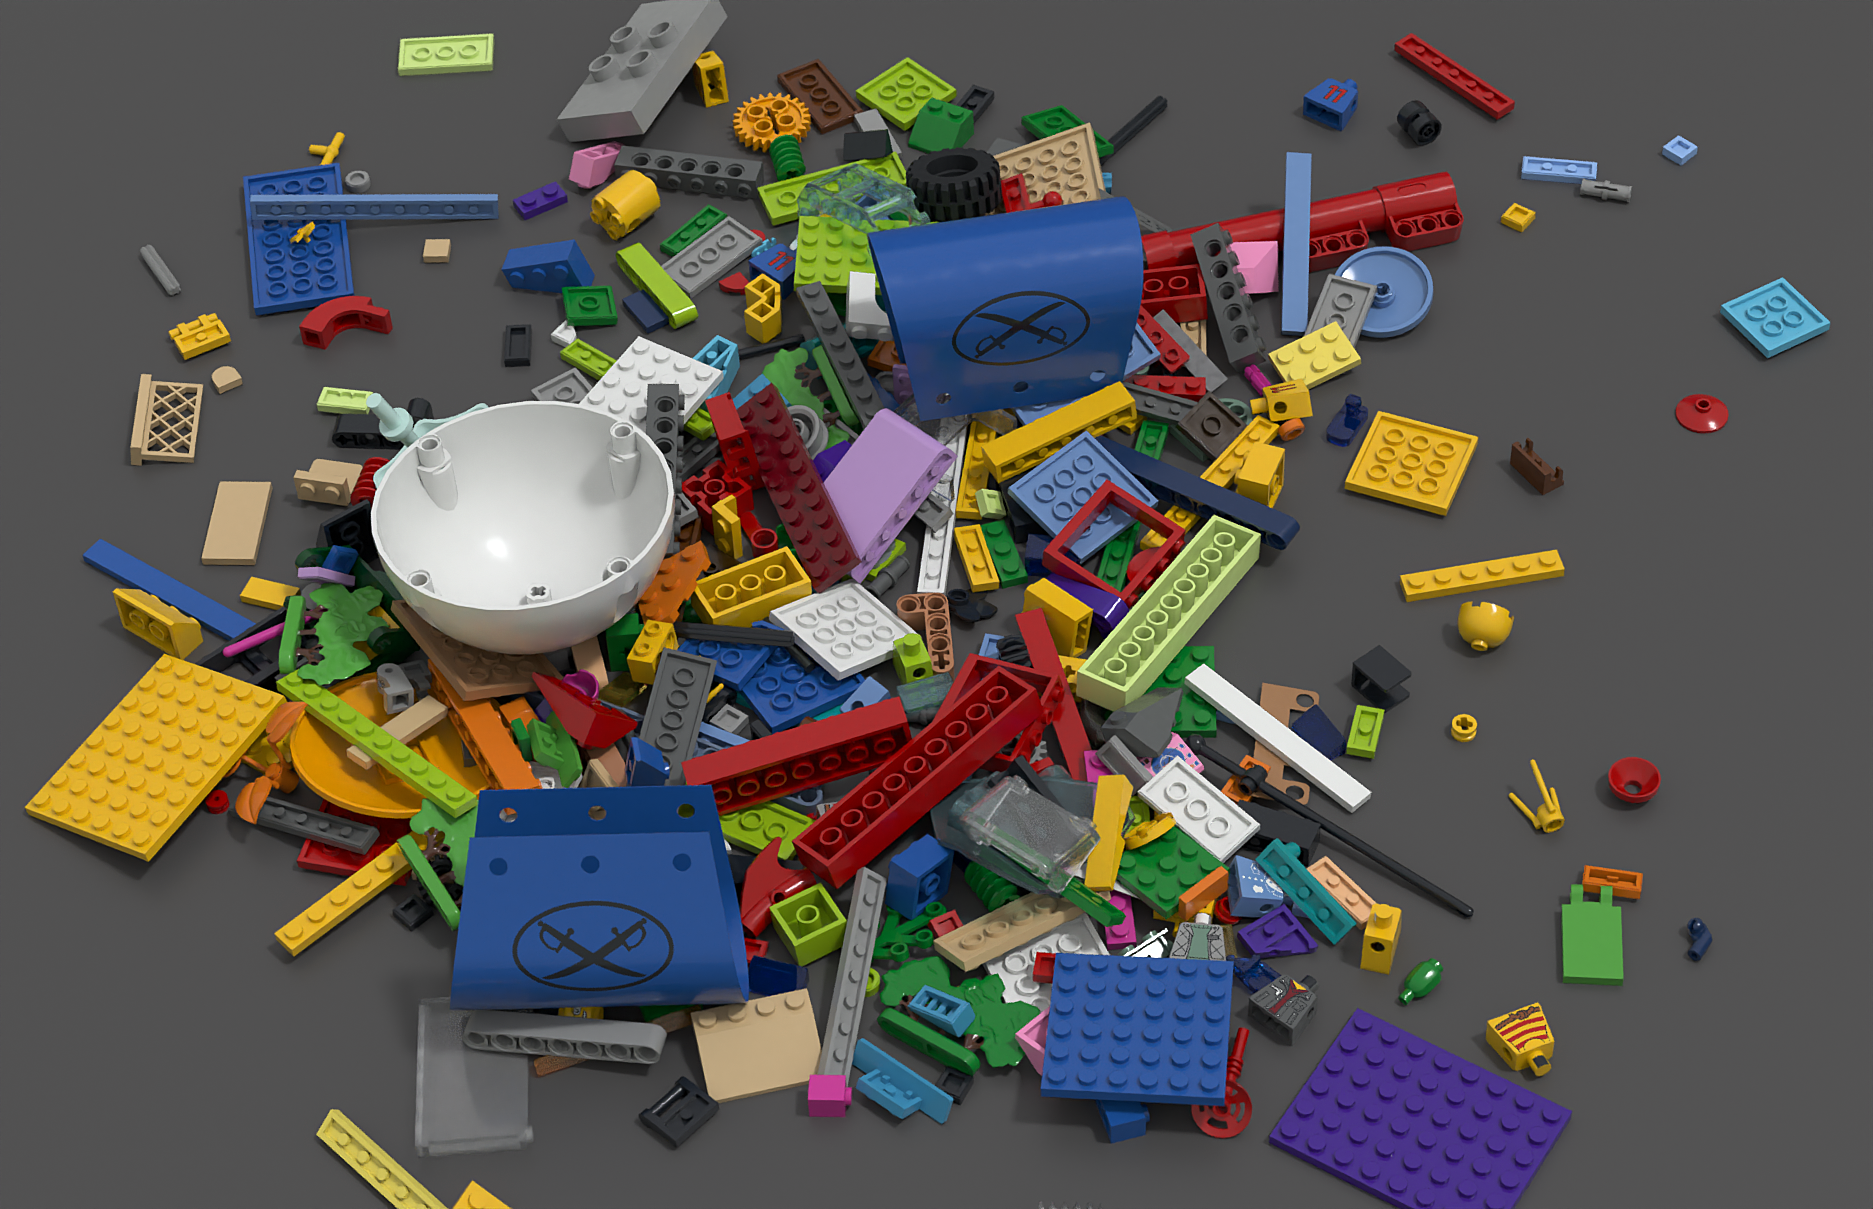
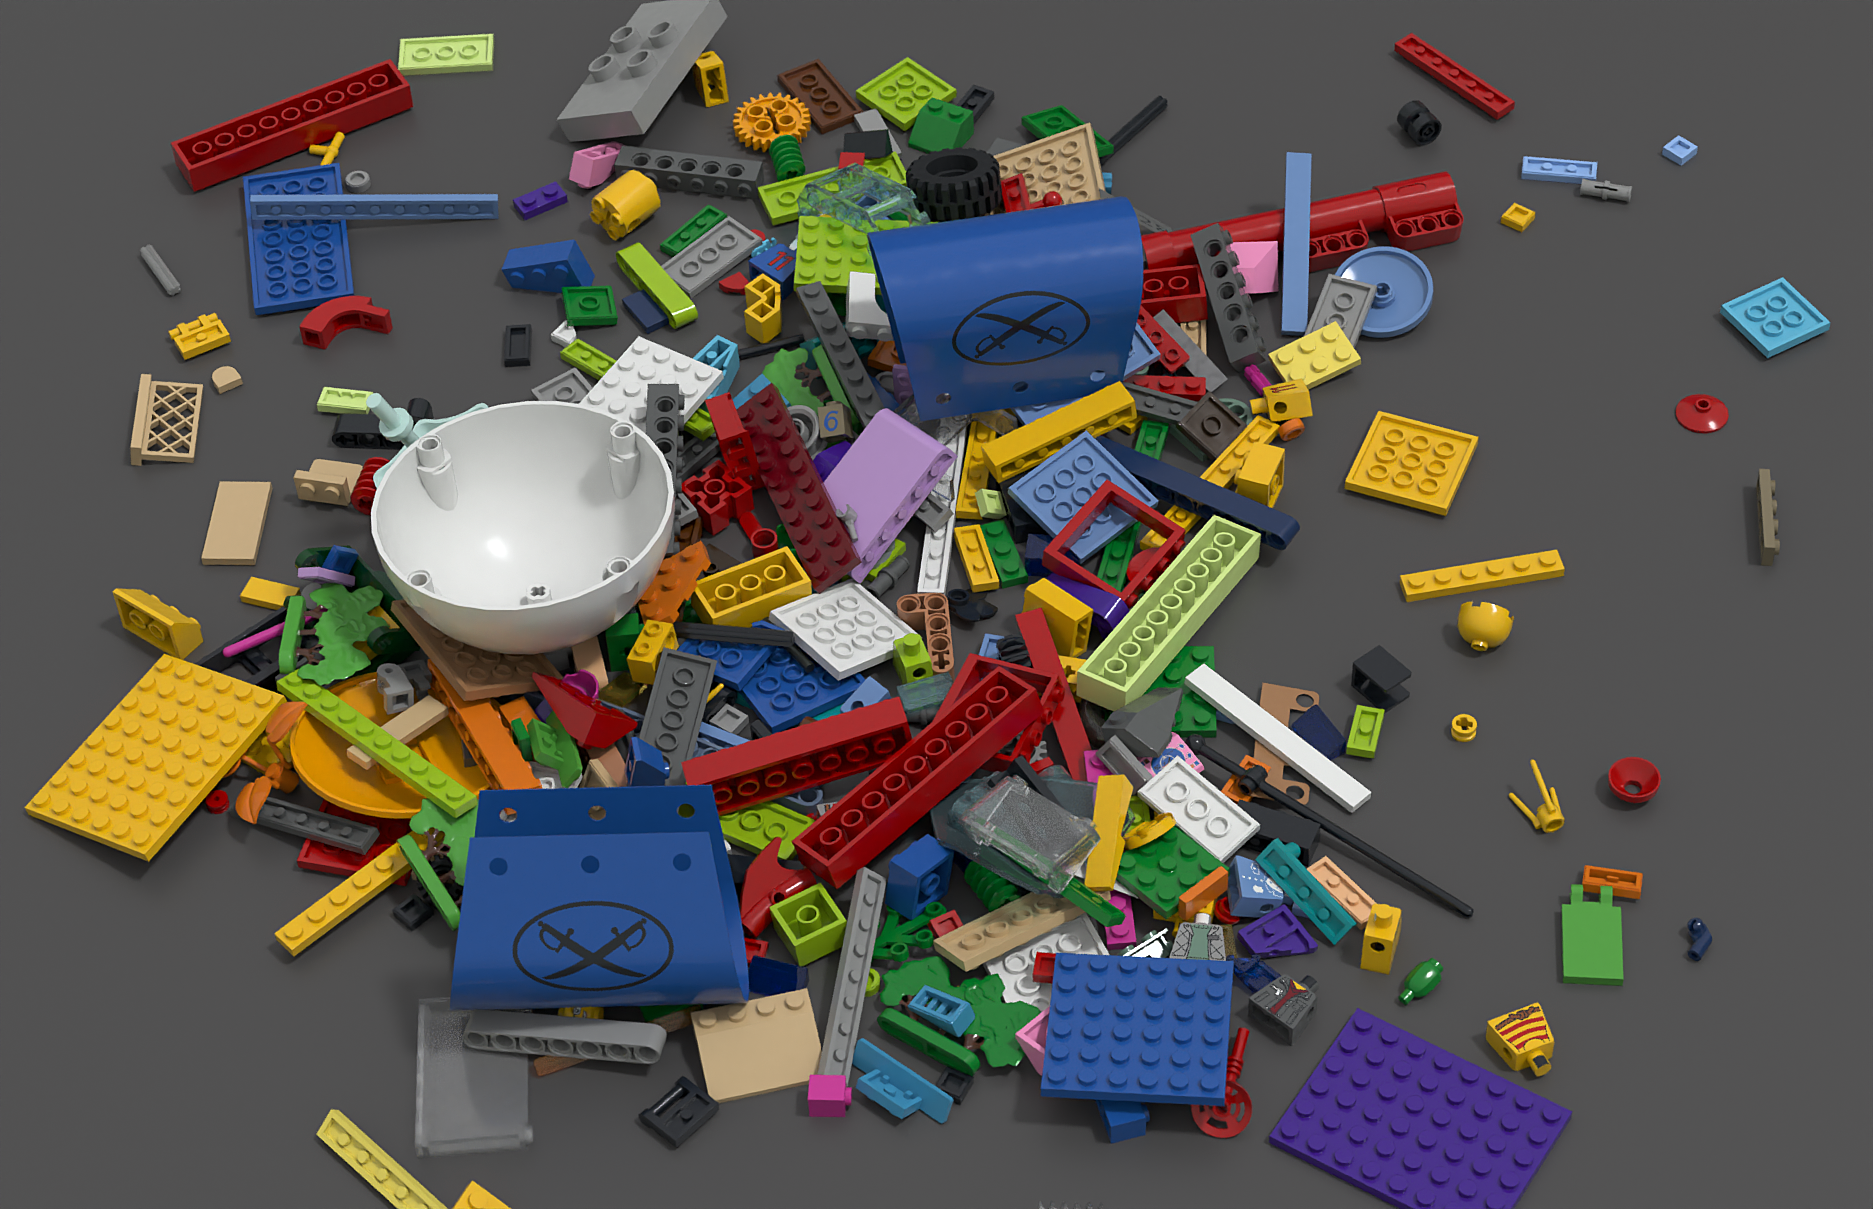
(167, 589): blue tile -> none
(292, 125): none -> red brick
(303, 233): yellow plant -> none
(350, 528): black slope -> none
(437, 250): tan tile -> none
(727, 527): yellow bracket -> none
(835, 422): none -> dark tan brick
(849, 158): none -> red tile
(849, 518): none -> light grey hand
(1332, 102): blue torso -> none
(1347, 422): clear blue piece -> none
(1534, 468): reddish brown hinge -> none
(1766, 510): none -> dark tan plate

